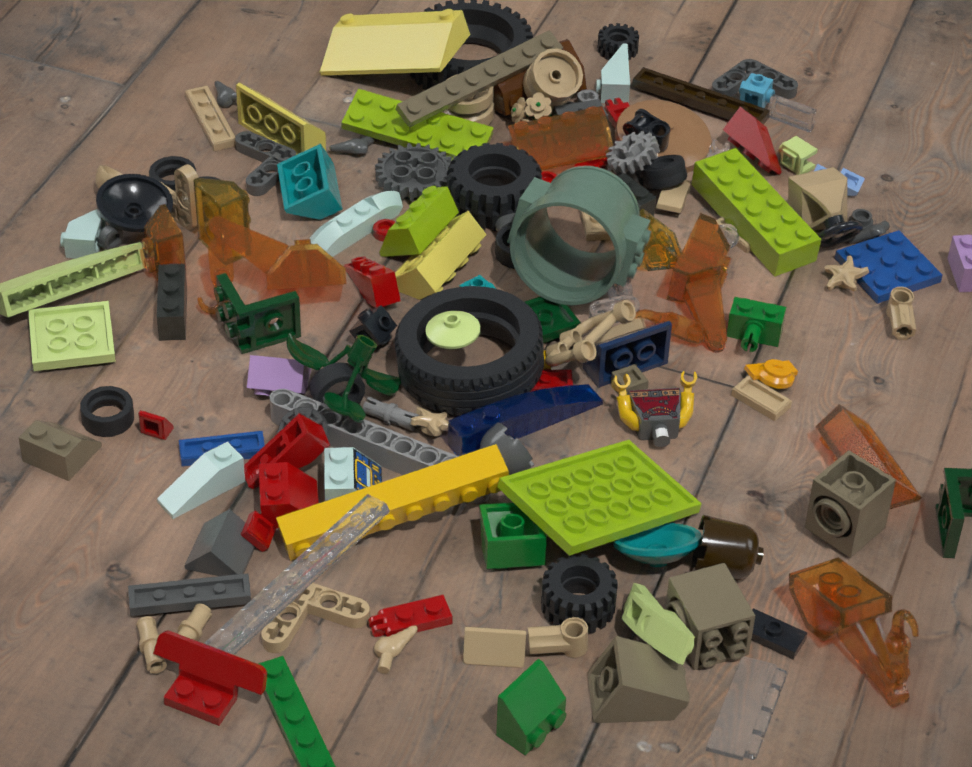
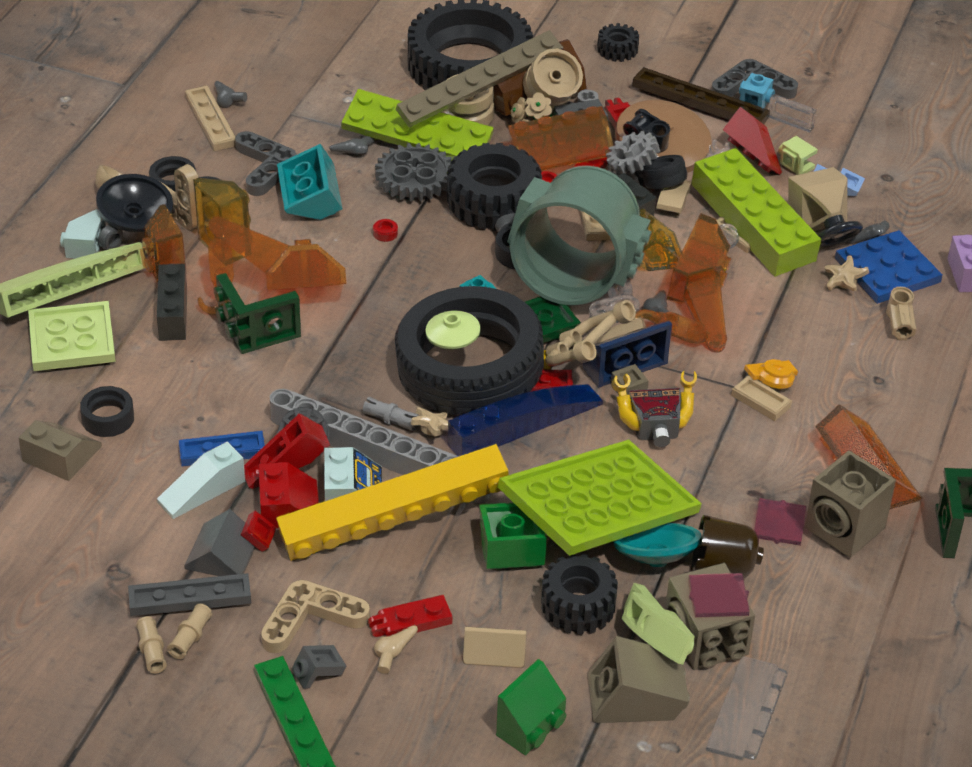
(154, 425): red slope -> none
(207, 677): red plate -> none
(274, 373): lavender slope -> none
(276, 122): light yellow slope -> none
(299, 575): clear plate -> none
(317, 661): none -> dark grey bracket
(334, 374): black tyre -> none
(356, 222): light aqua brick -> none
(358, 356): dark green plant -> none
(373, 281): red slope -> none
(375, 325): black brick -> none
(394, 42): light yellow slope -> none
(420, 223): lime slope -> none
(426, 272): light yellow slope -> none
(512, 450): dark grey cylinder -> none
(569, 638): tan piece -> none
(615, 77): light aqua slope -> none
(657, 303): none -> dark grey animal
(719, 595): none -> clear pink piece
(755, 323): green brick -> none
(777, 634): black plate -> none
(780, 521): none -> clear pink piece
(847, 605): clear orange slope -> none
(862, 216): dark grey plate -> none

